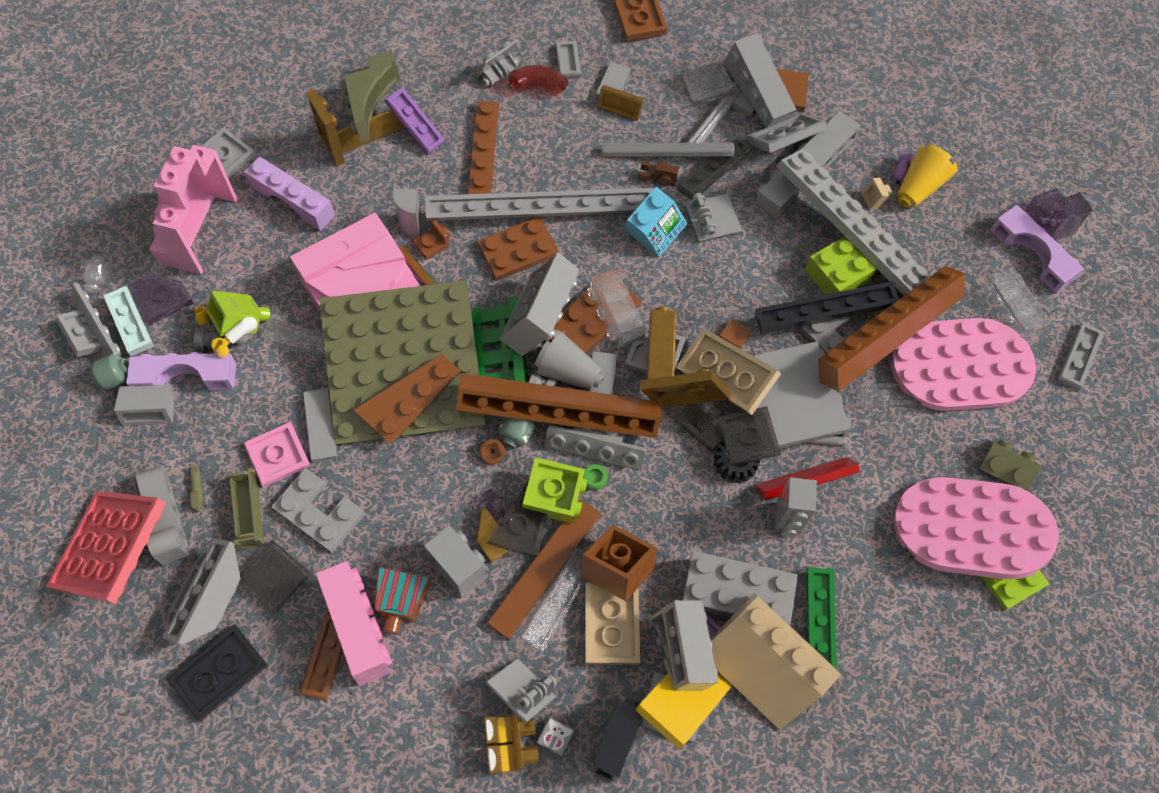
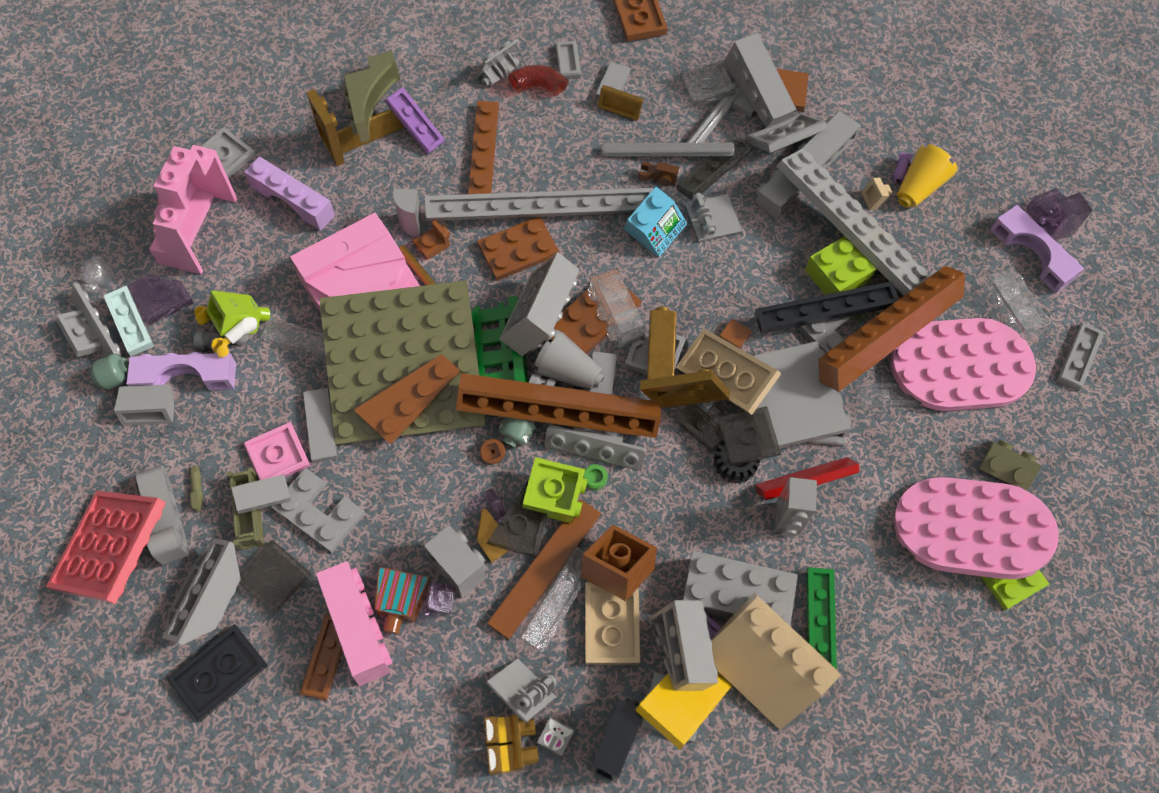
(261, 494): none -> light grey tile
(439, 599): none -> clear purple bracket

